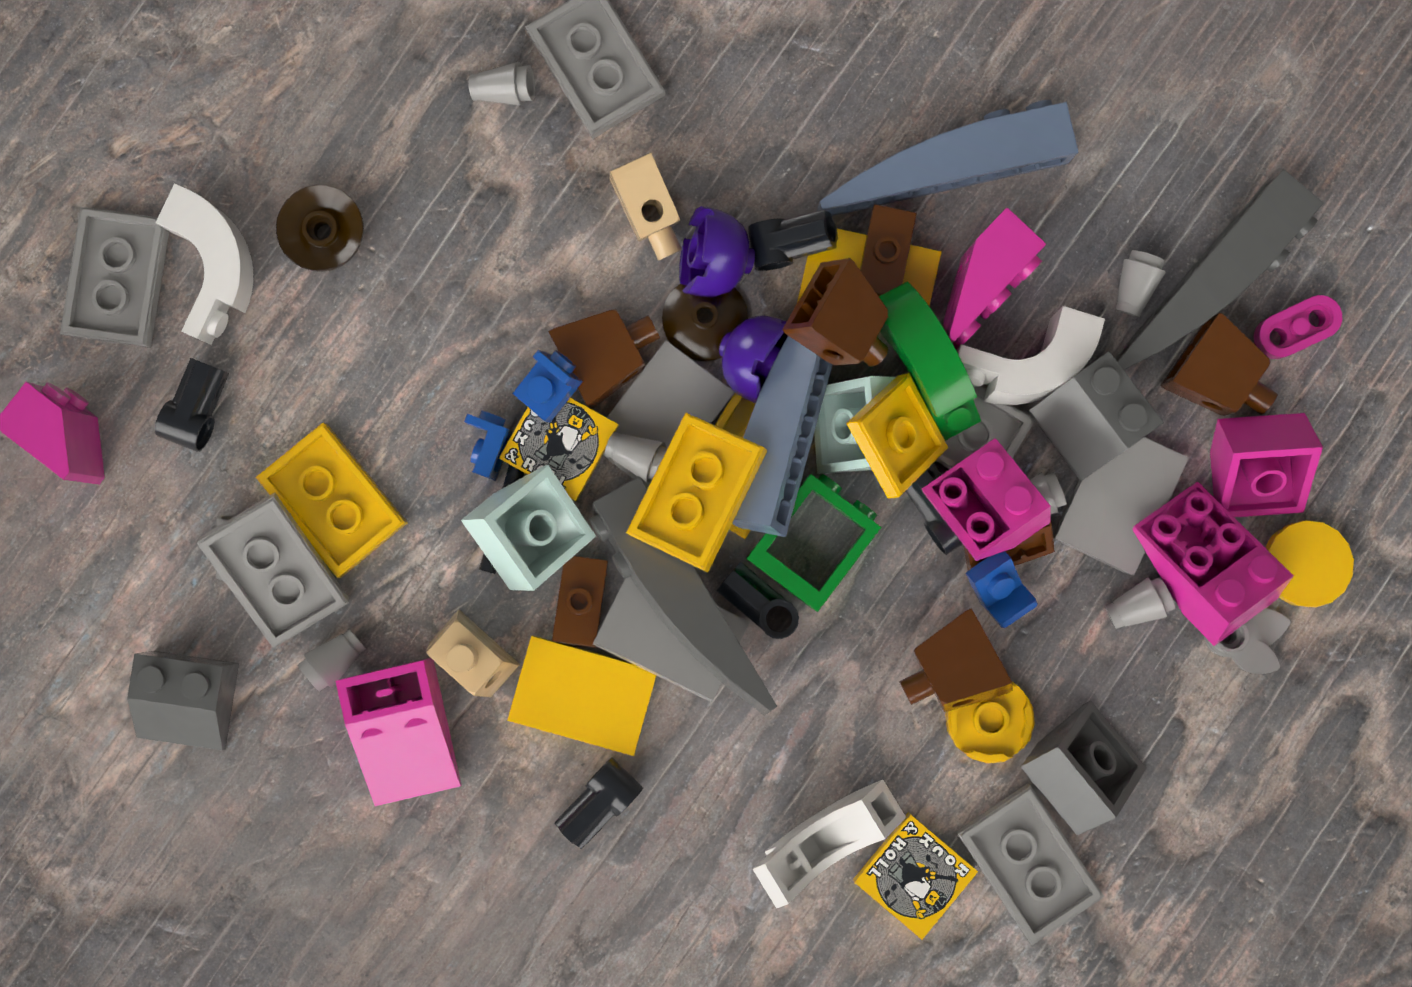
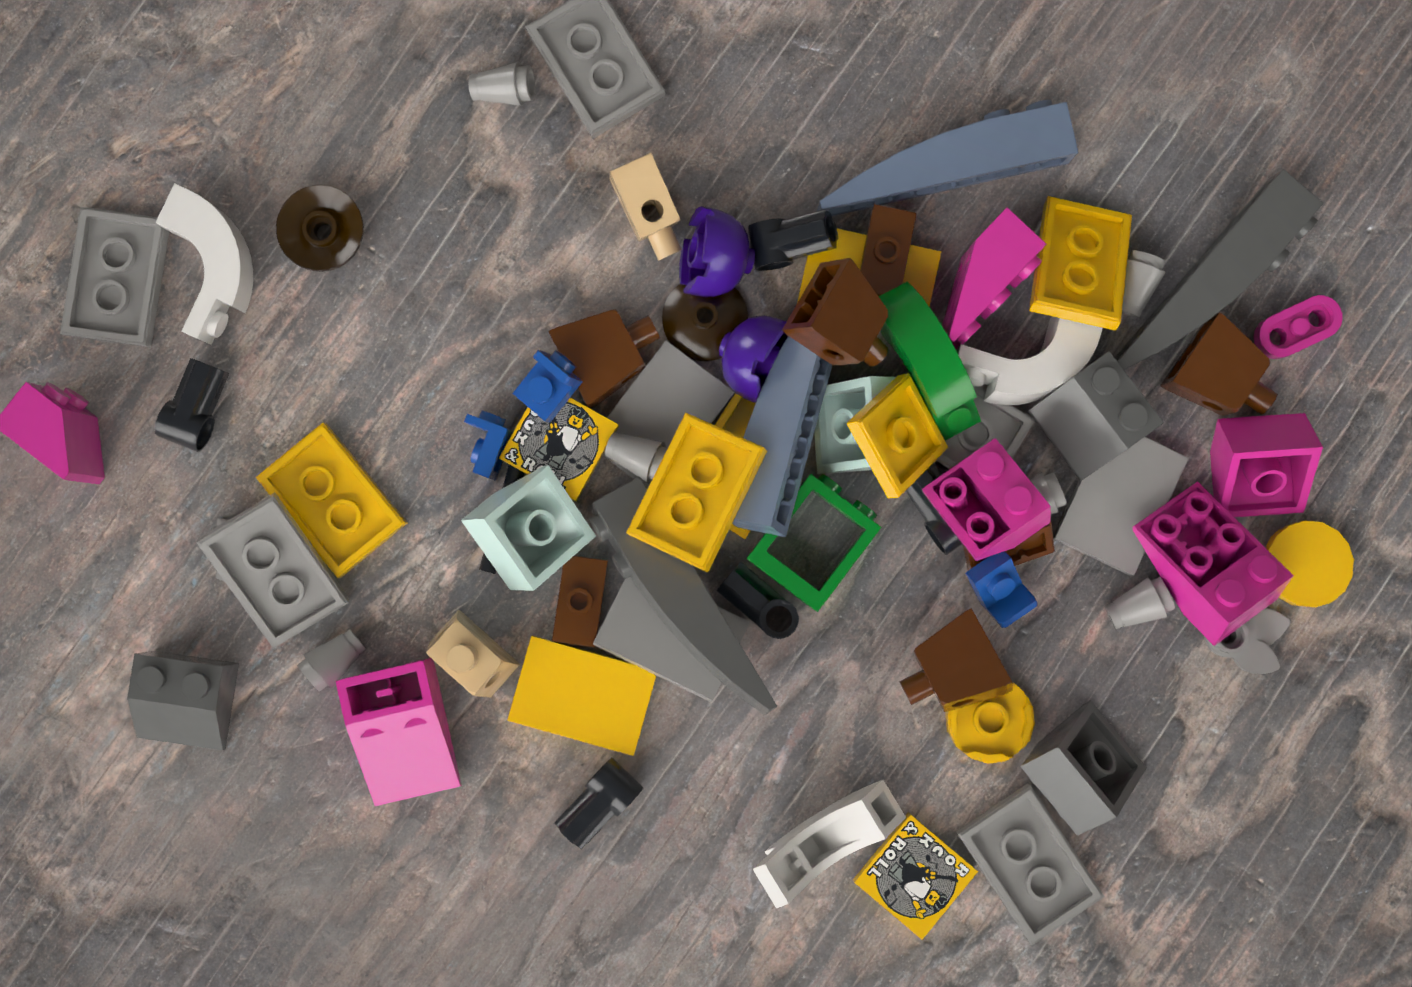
(1081, 263): none -> yellow tile

